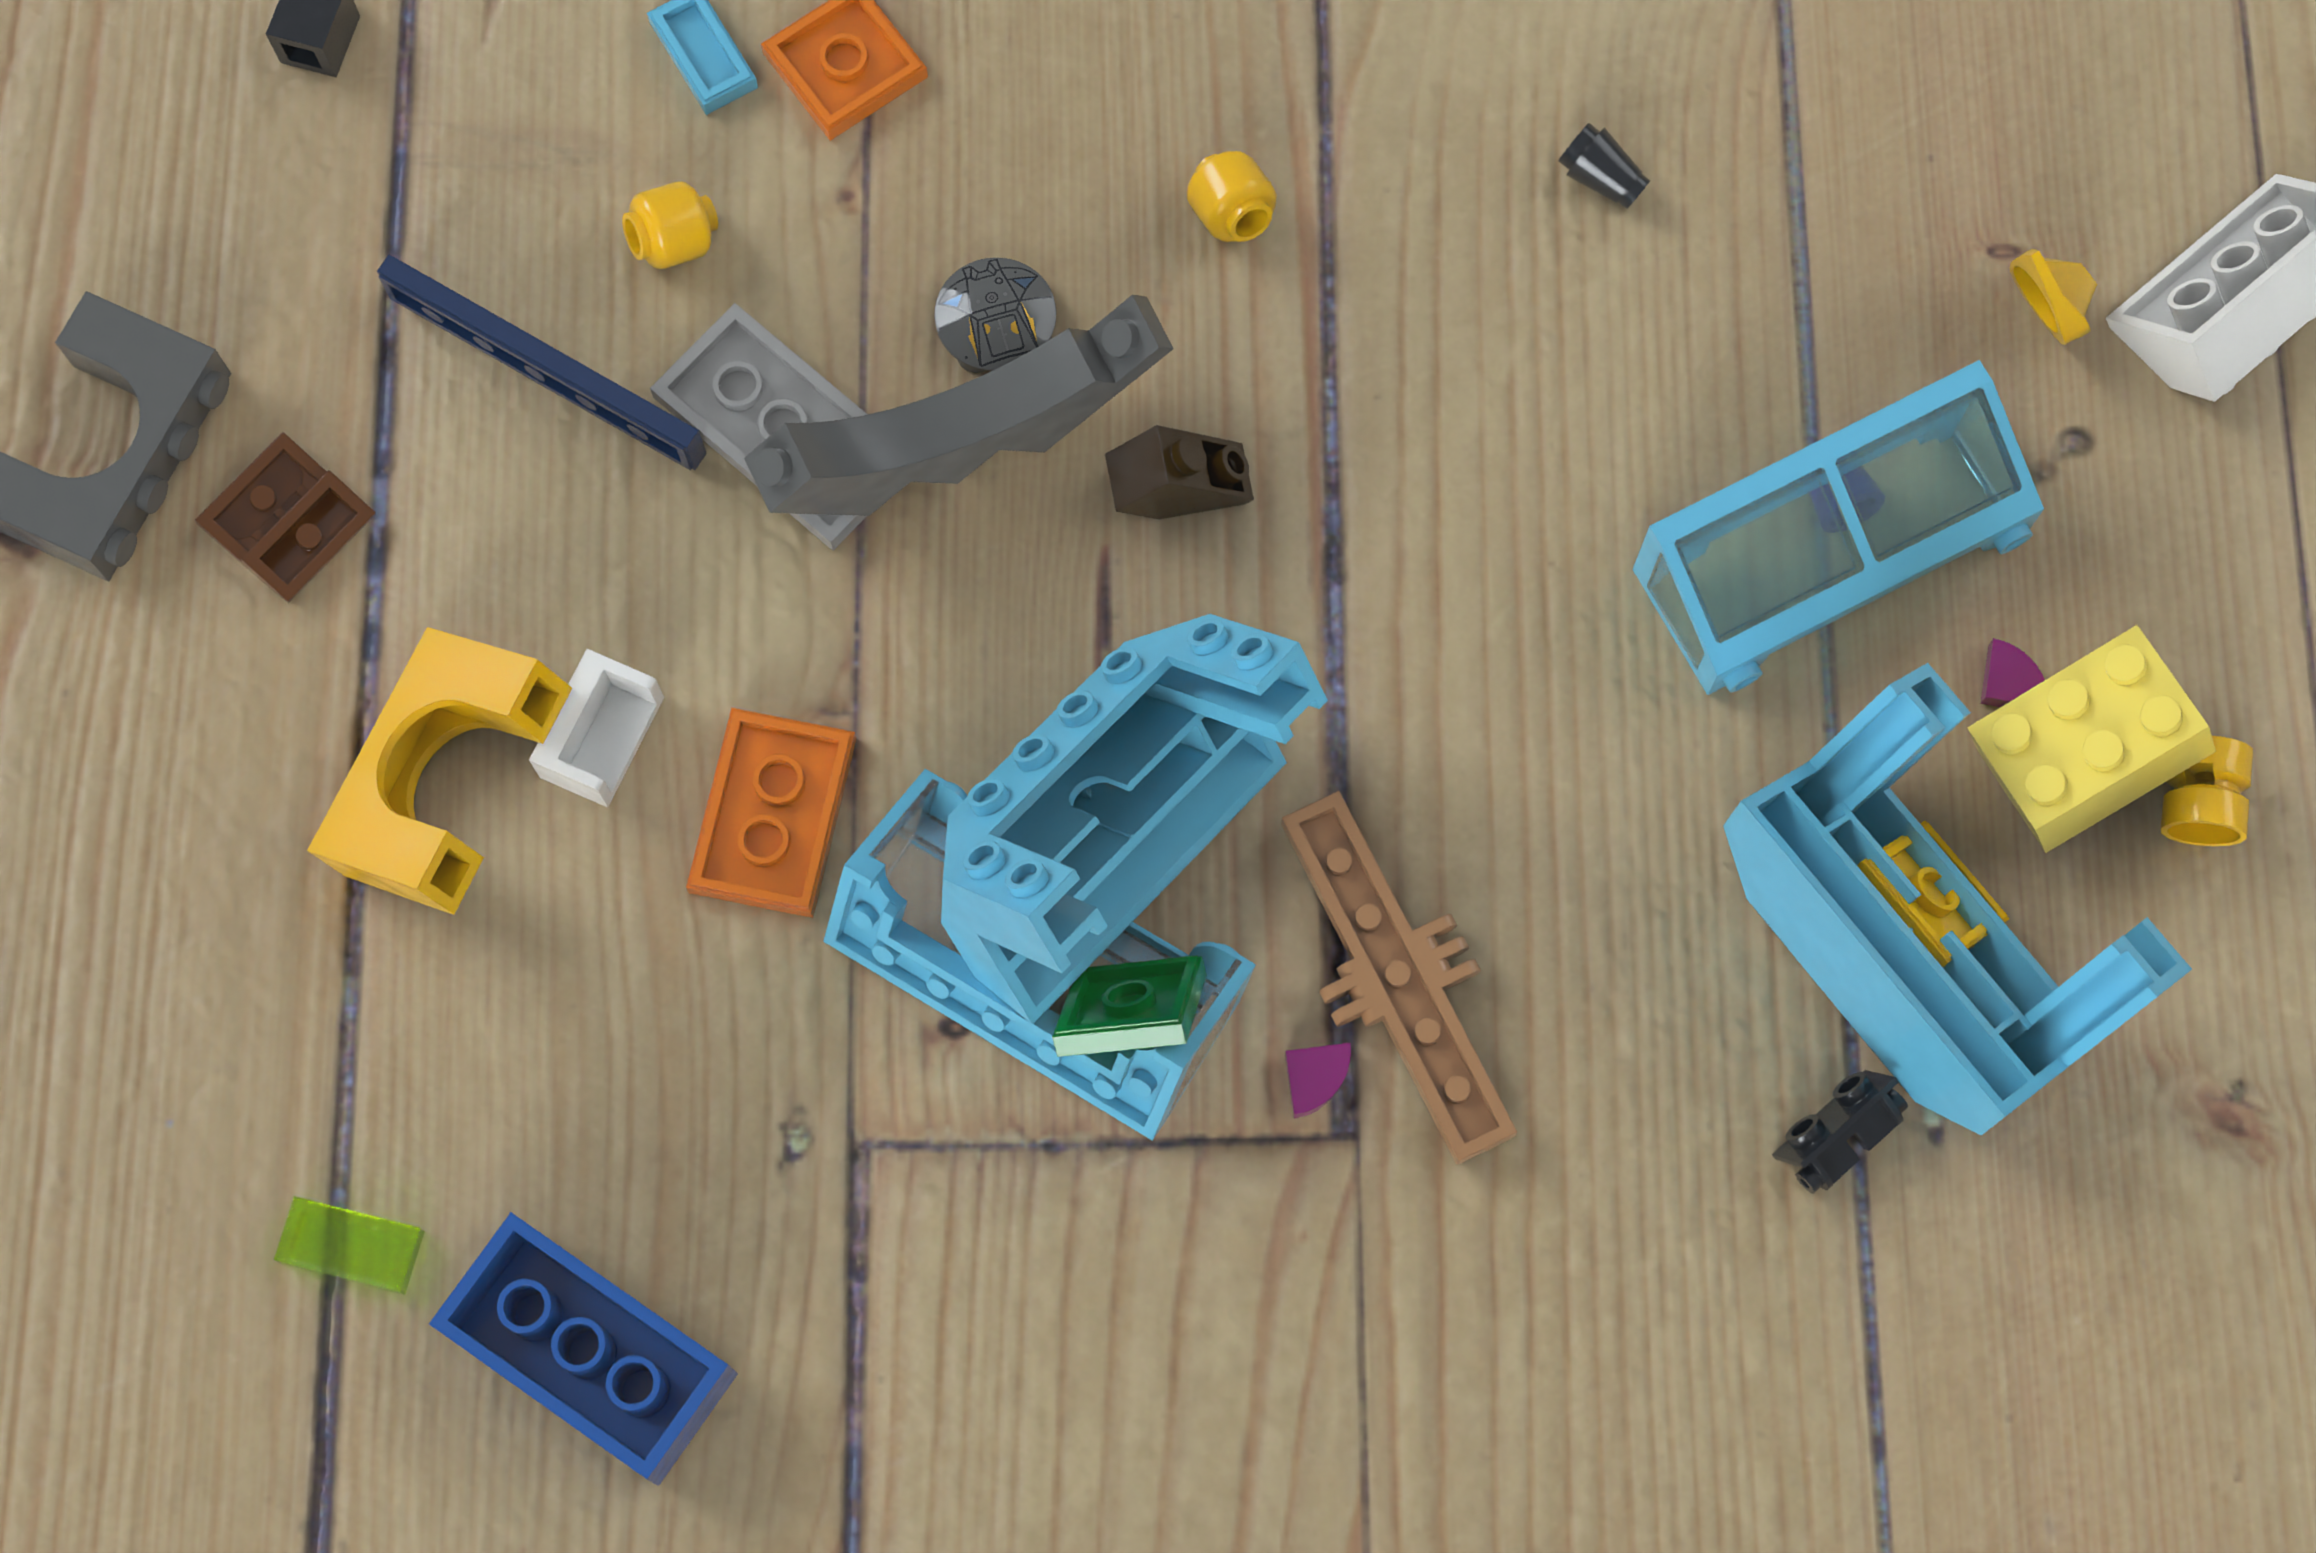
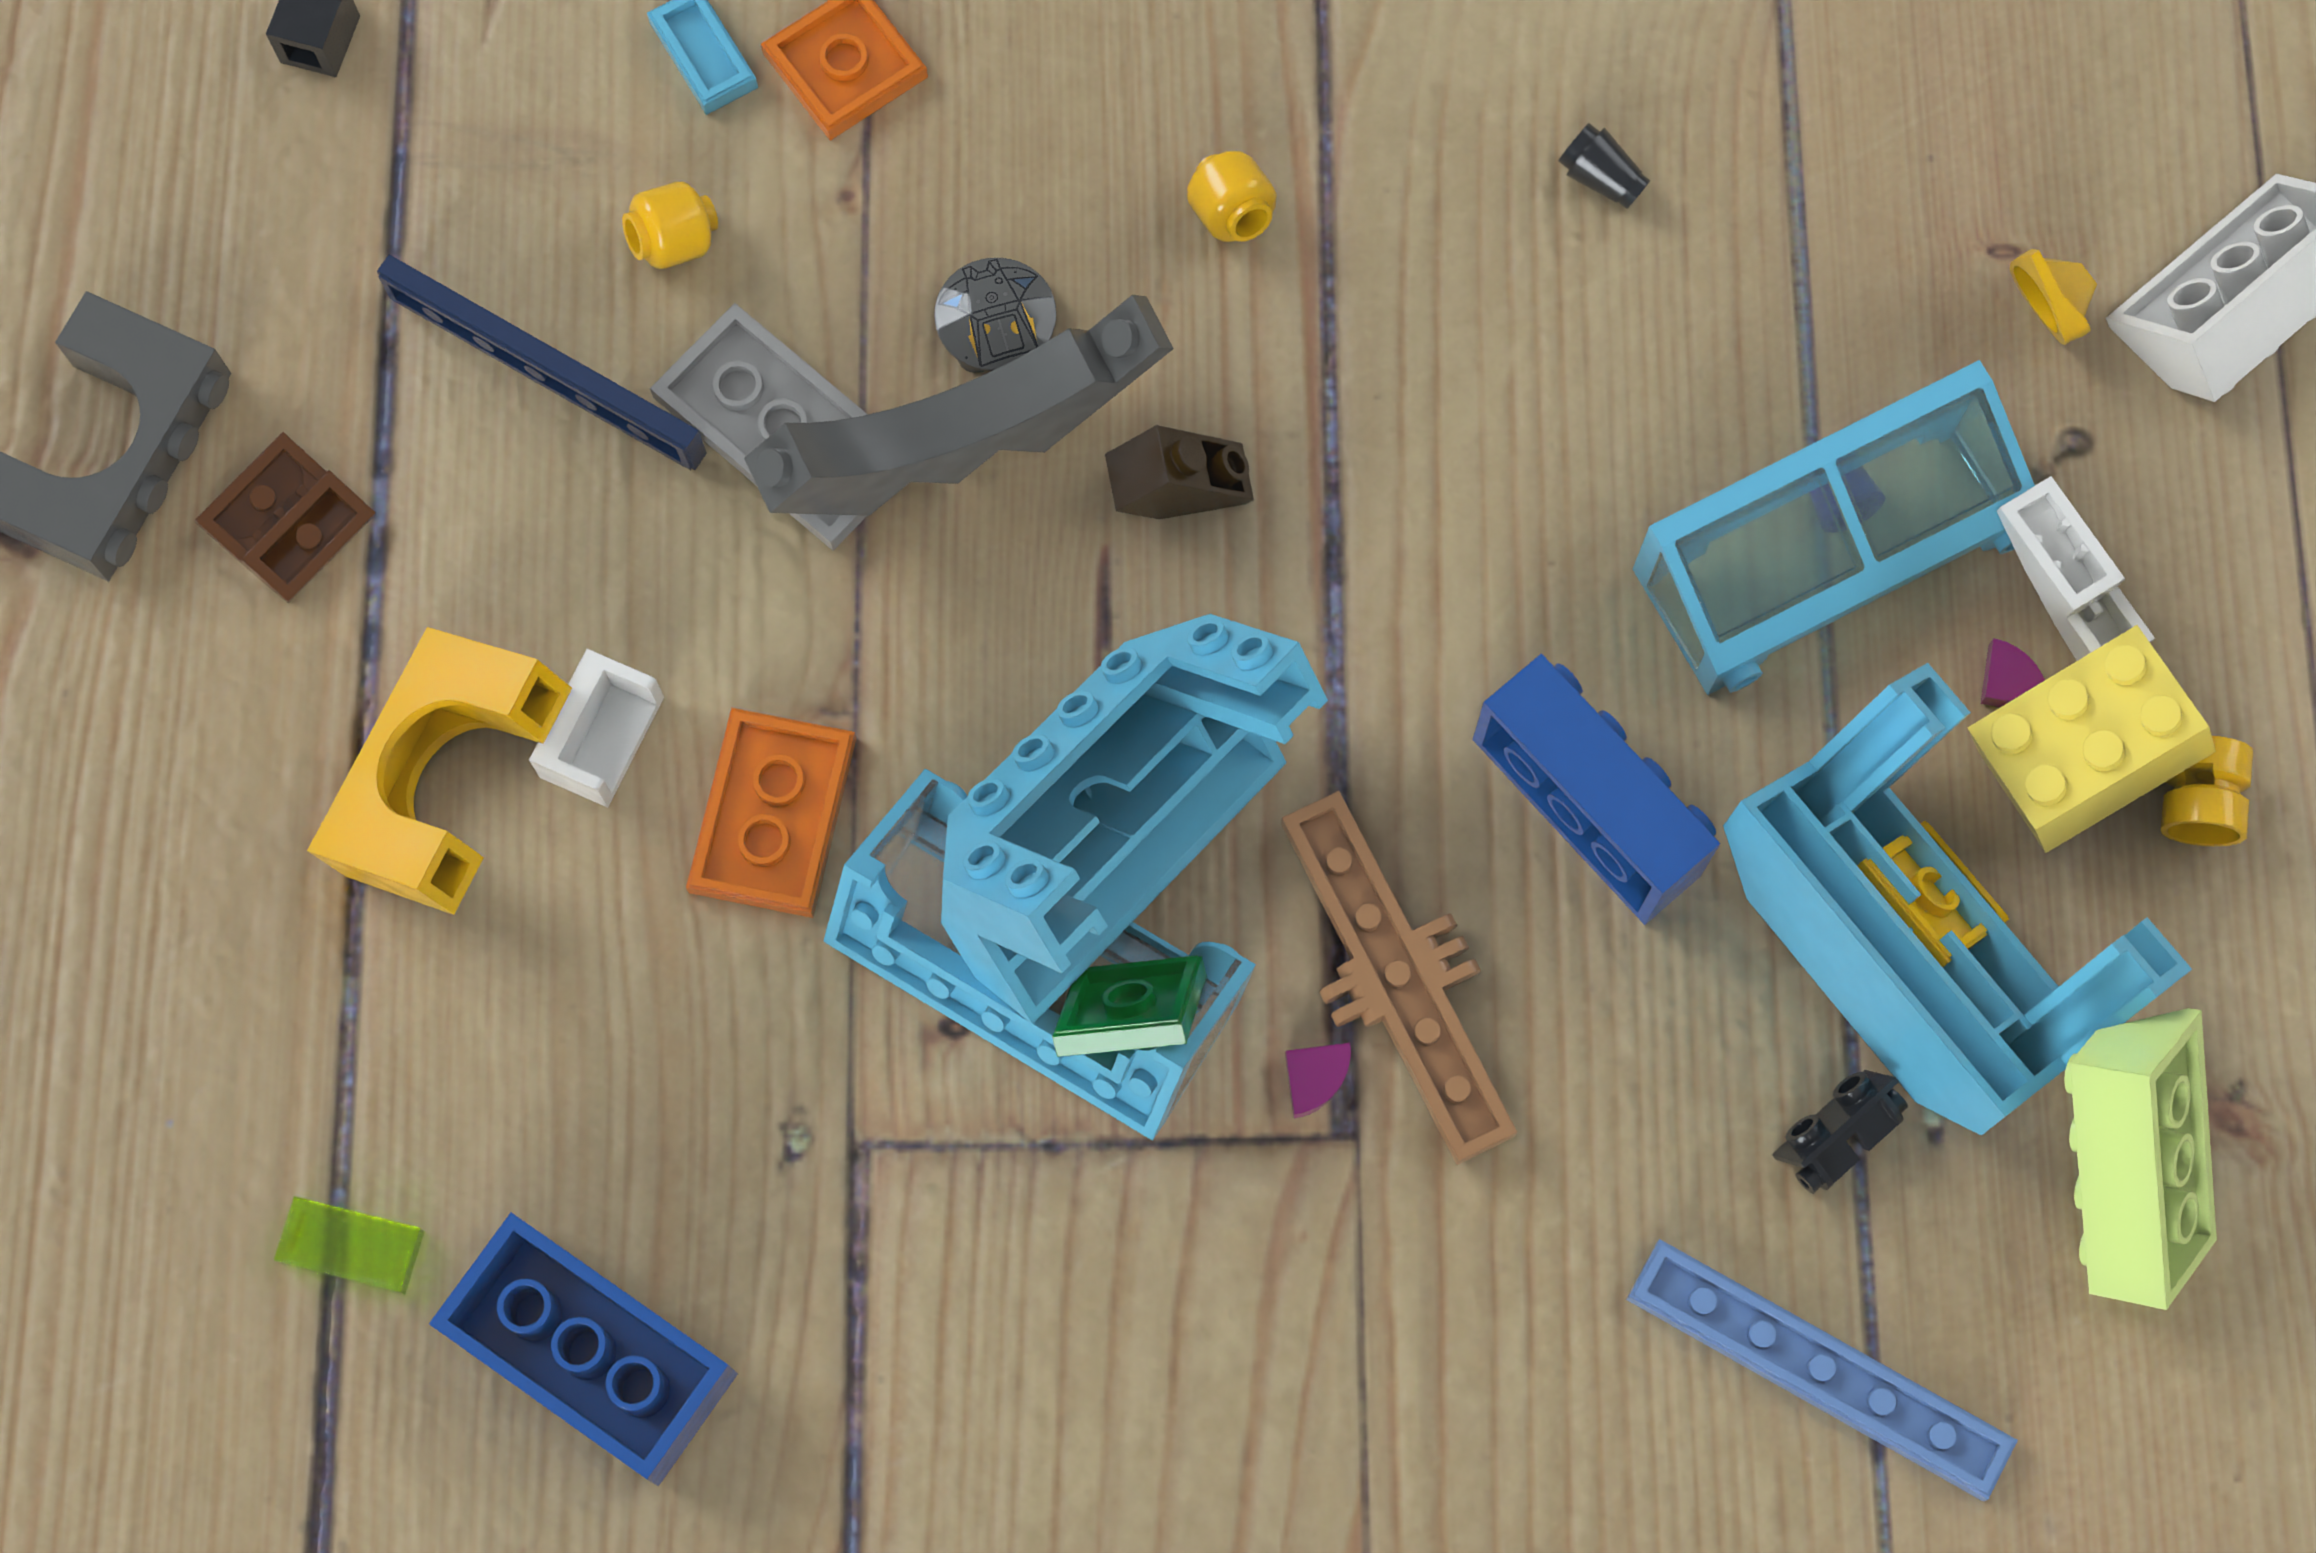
(1595, 787): none -> blue brick
(1822, 1370): none -> medium blue tile
(2068, 569): none -> white slope
(2143, 1156): none -> yellowish green slope

